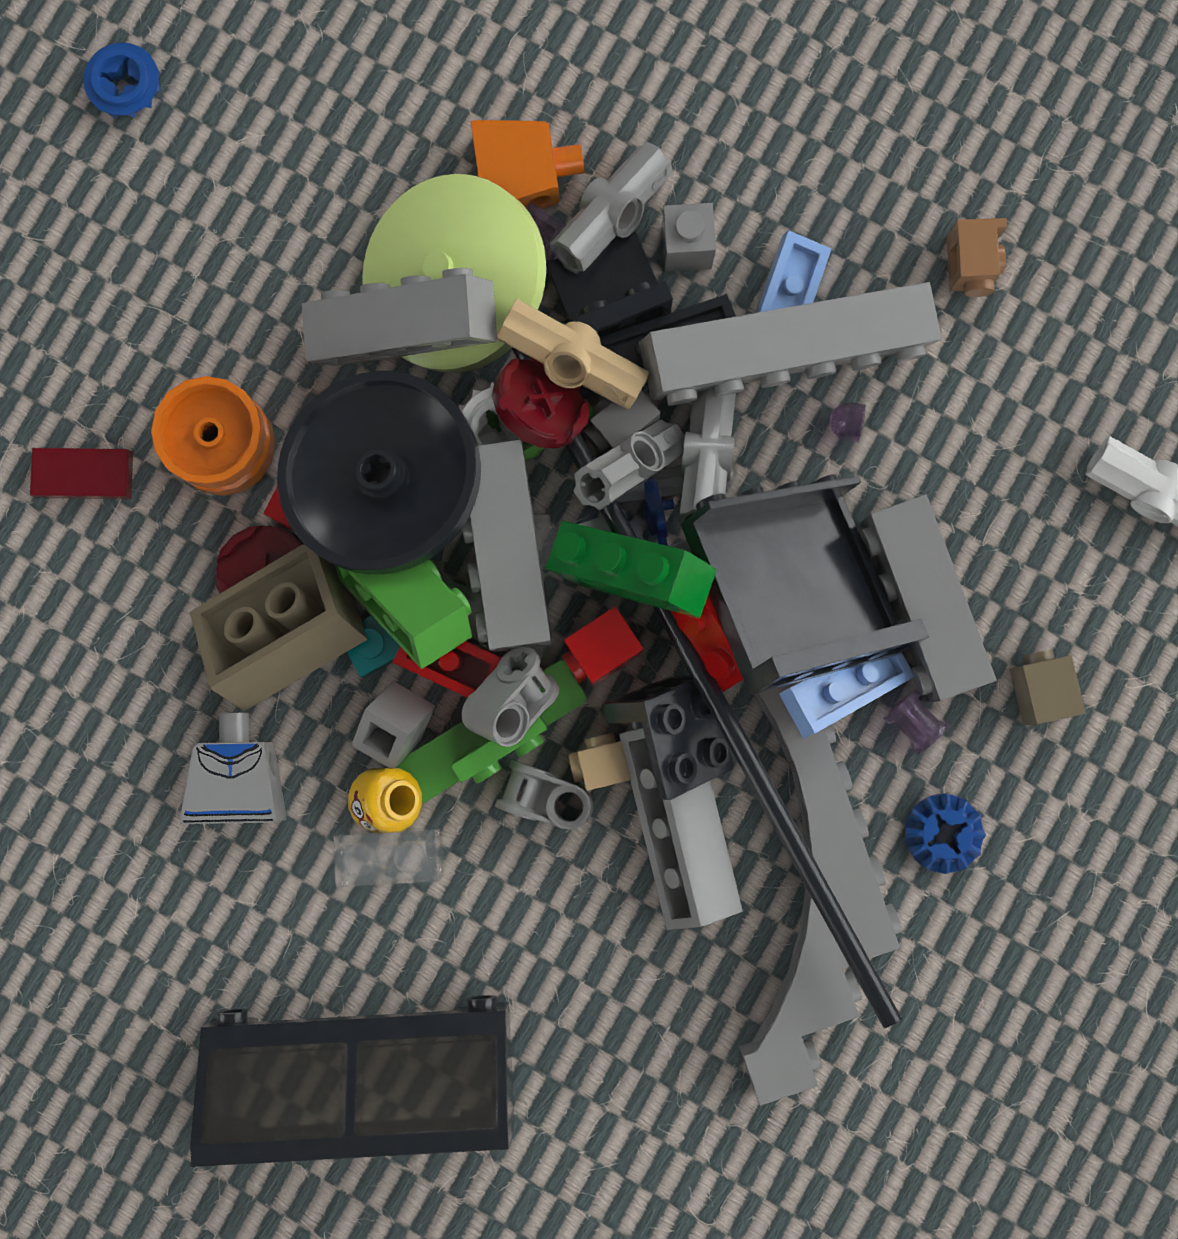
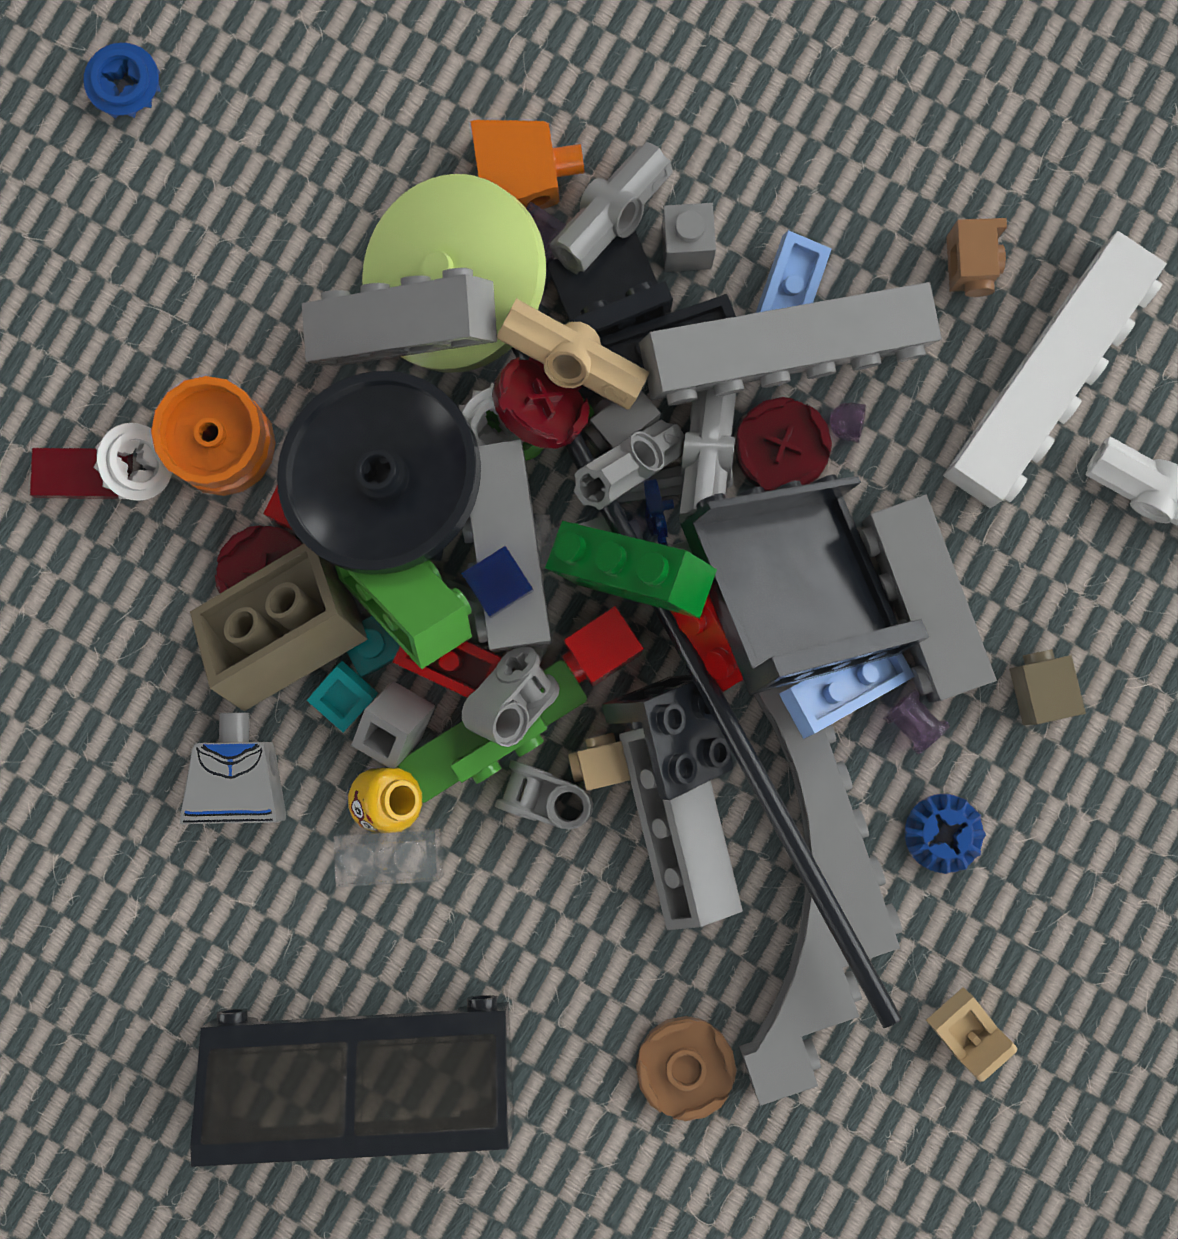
(123, 441): none -> white gear
(342, 696): none -> teal plate
(497, 582): none -> clear blue tile
(686, 1068): none -> medium nougat tile
(782, 443): none -> dark red tile
(971, 1035): none -> tan bracket
(1055, 370): none -> white brick

